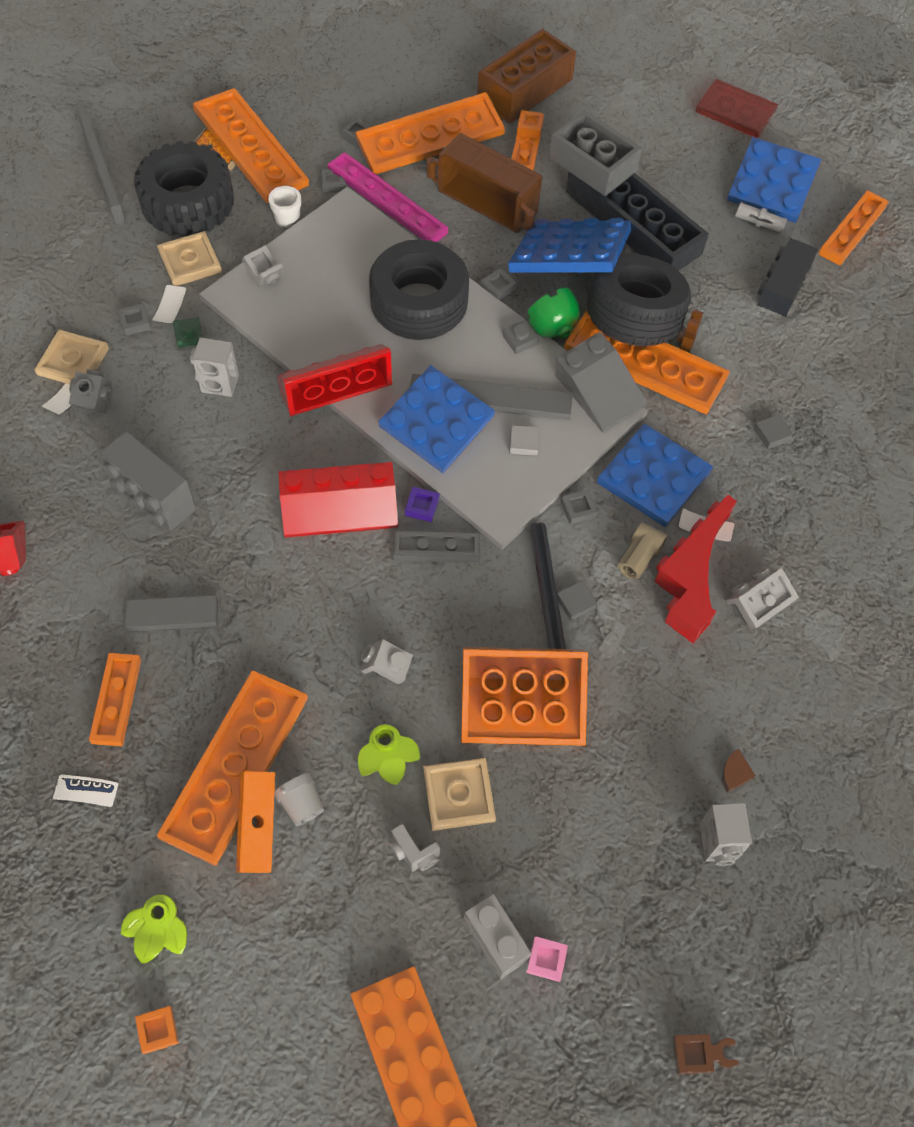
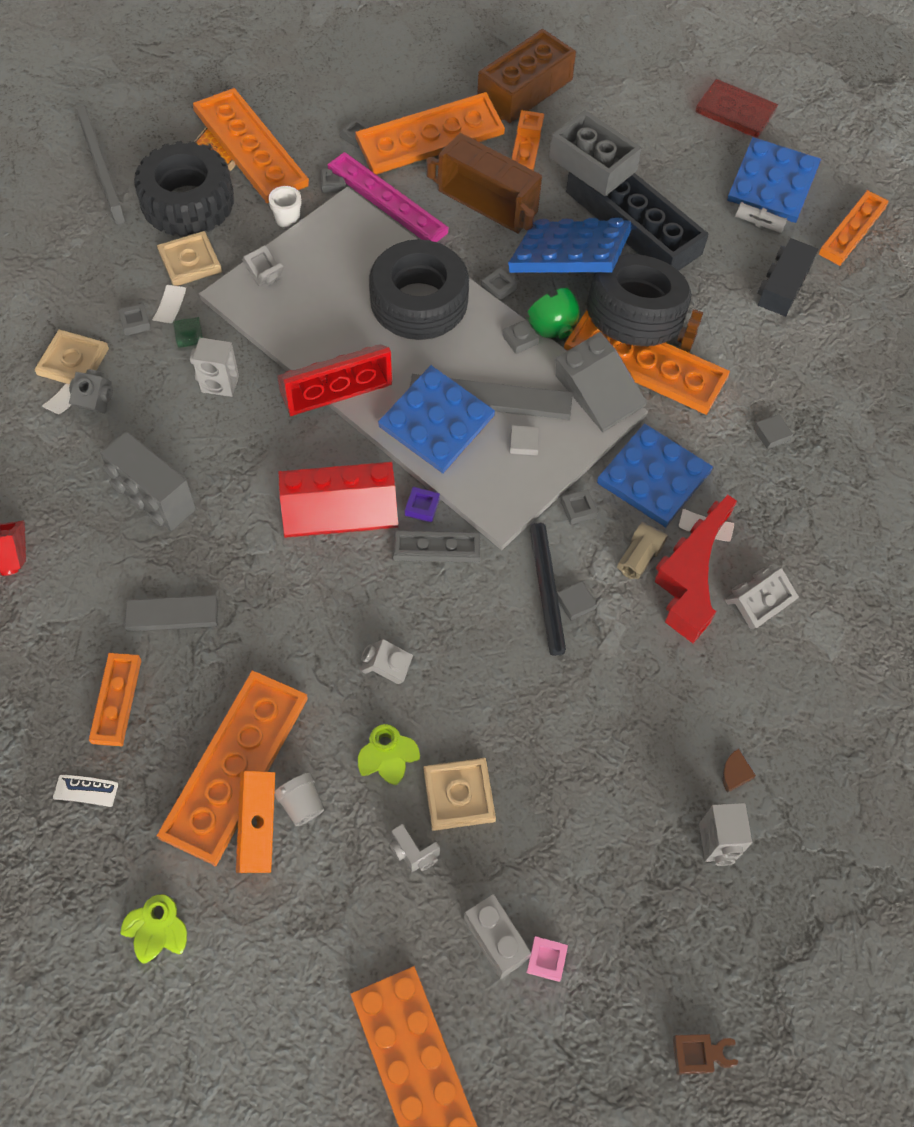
(157, 1030): orange plate -> none
(524, 696): orange slope -> none

